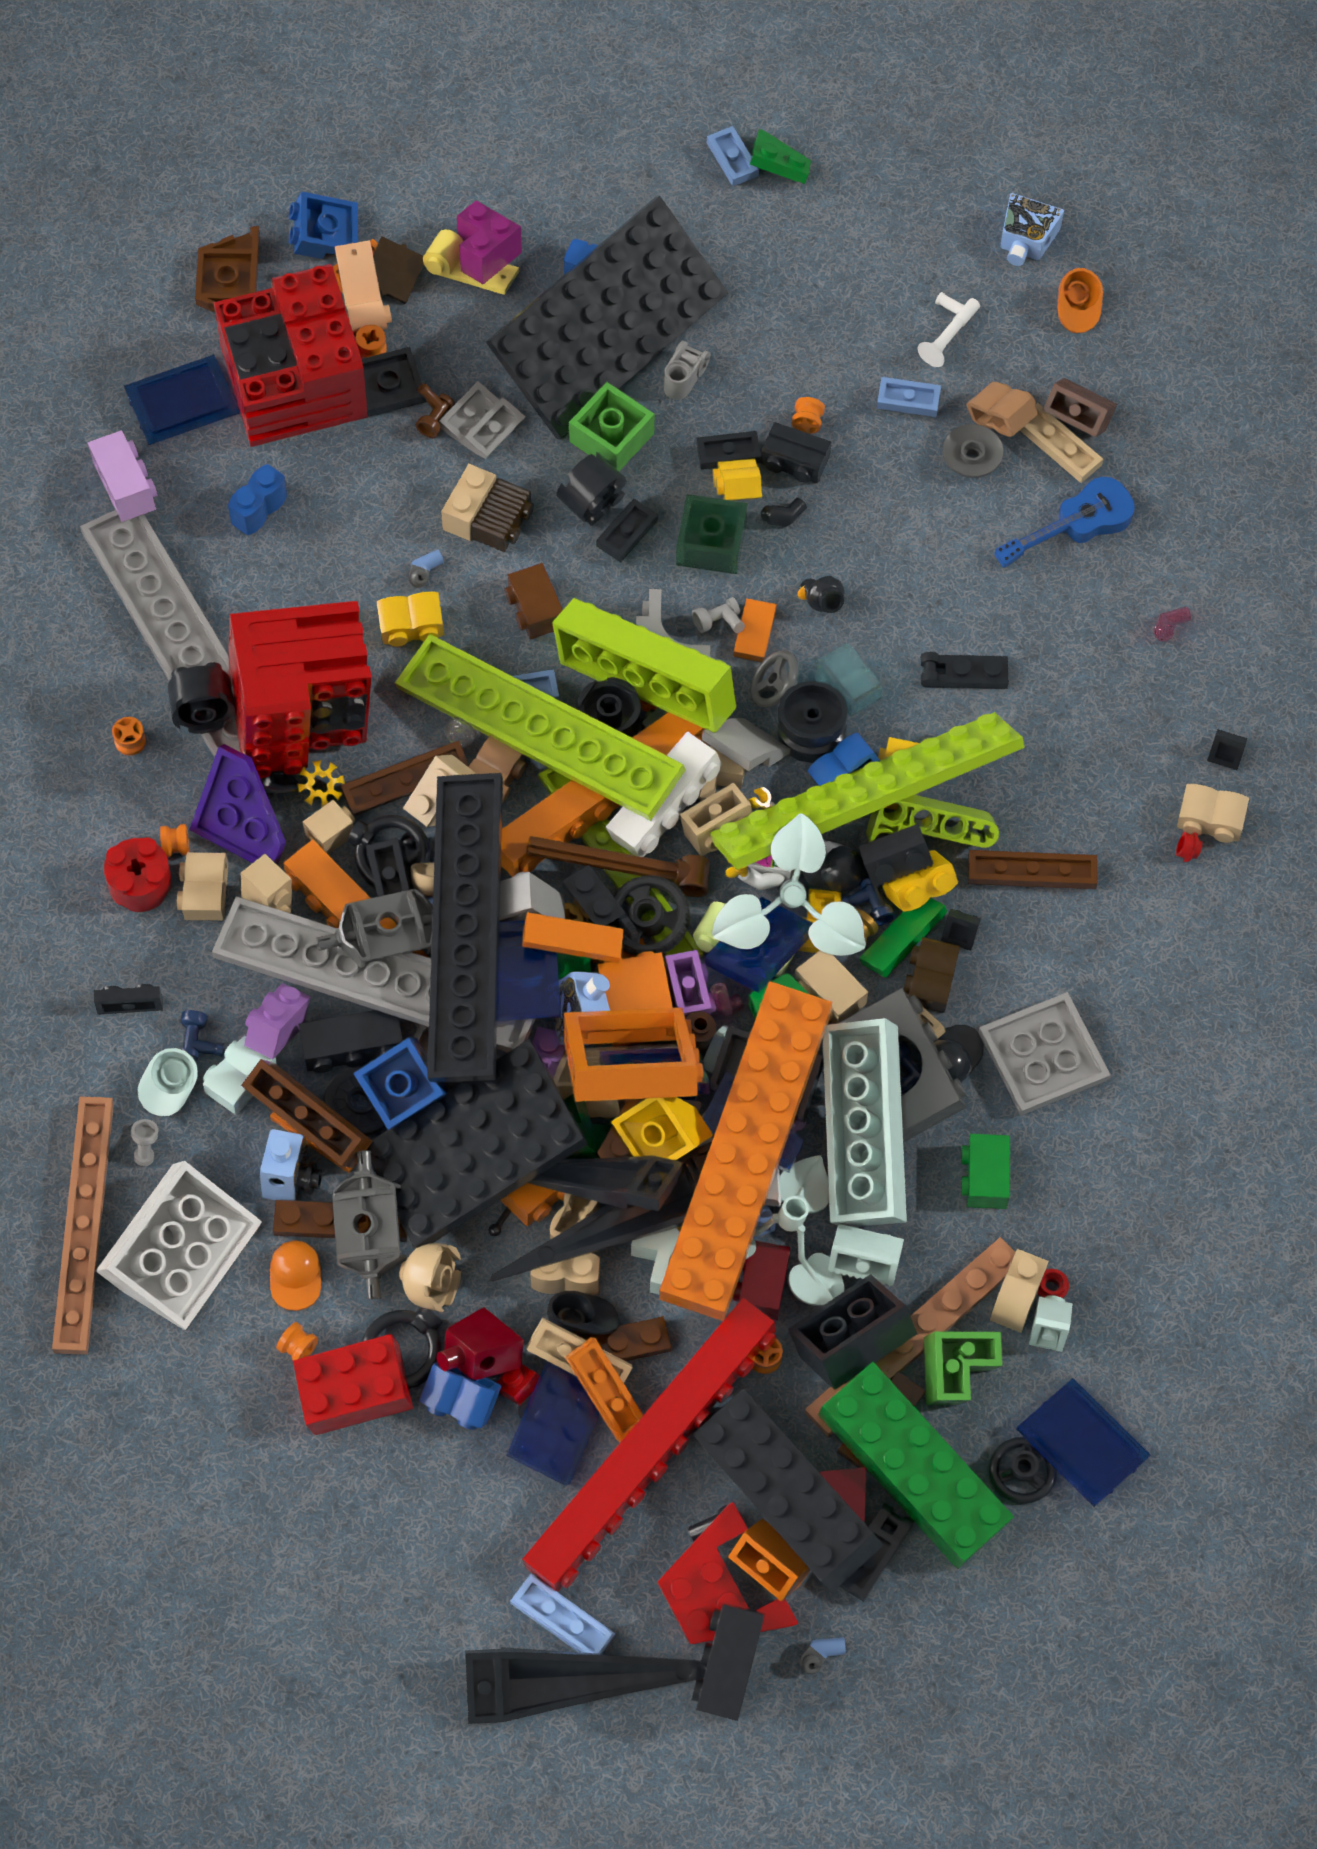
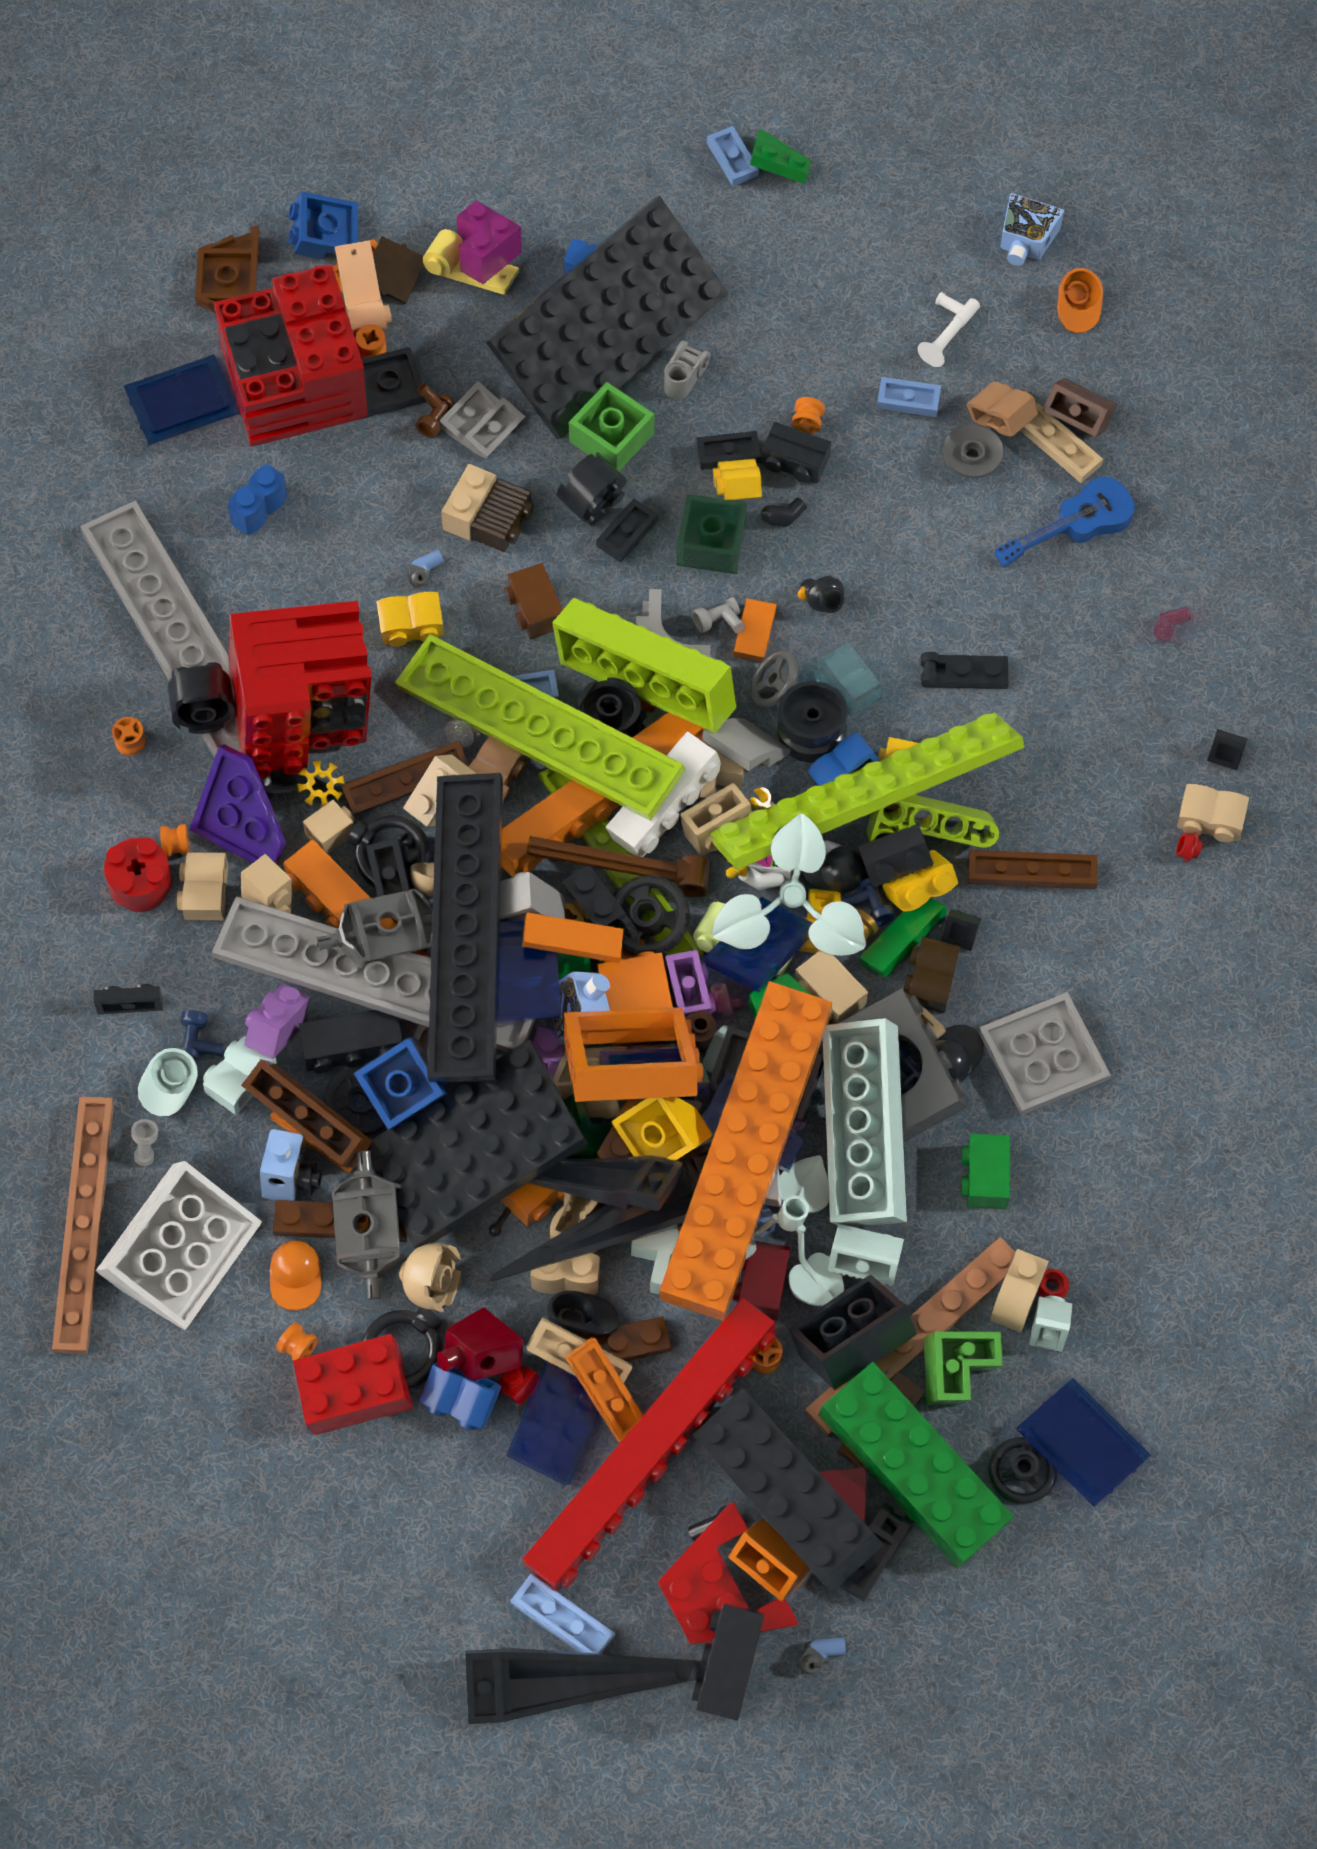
(123, 475): lavender brick -> none

